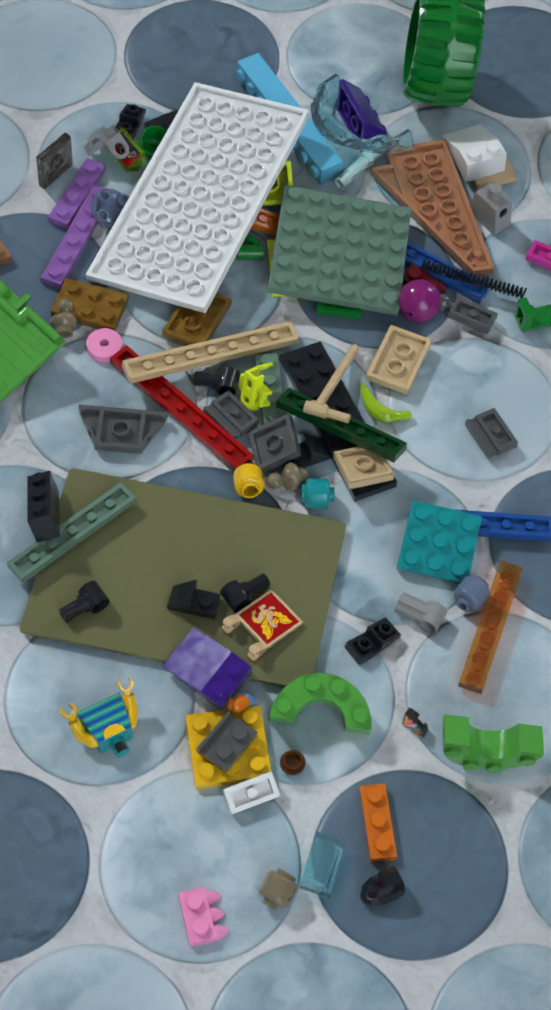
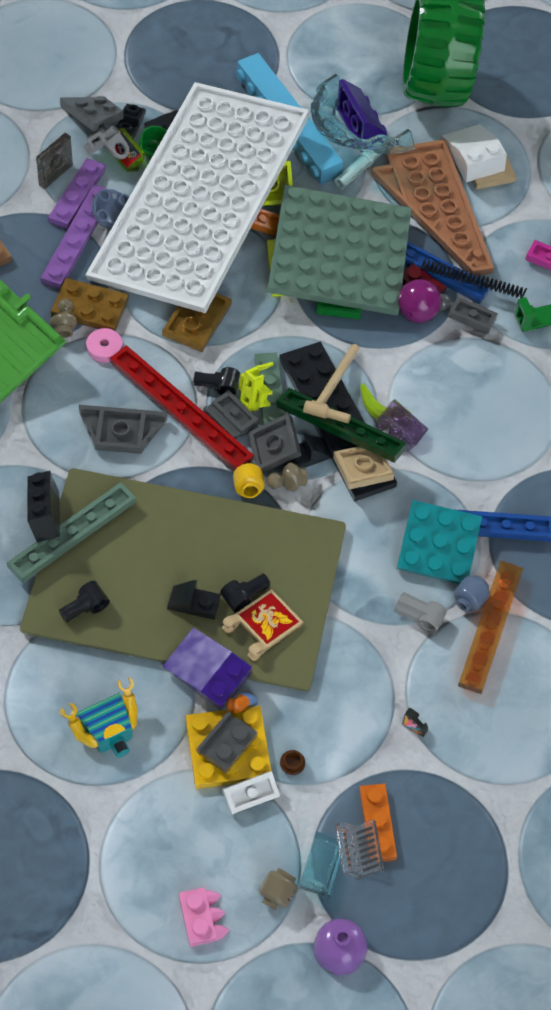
(92, 110): none -> dark grey wing
(209, 352): tan plate -> none
(254, 251): green plant -> none
(317, 493): teal head -> none
(323, 689): bright green brick -> none
(340, 946): none -> medium lavender cylinder
(359, 849): none -> clear panel
(372, 641): black slope -> none
(382, 888): black rock -> none
(398, 359): tan plate -> none
(401, 424): none -> clear purple plate
(491, 433): dark grey plate -> none
(491, 749): bright green brick -> none
(492, 208): light grey torso -> none

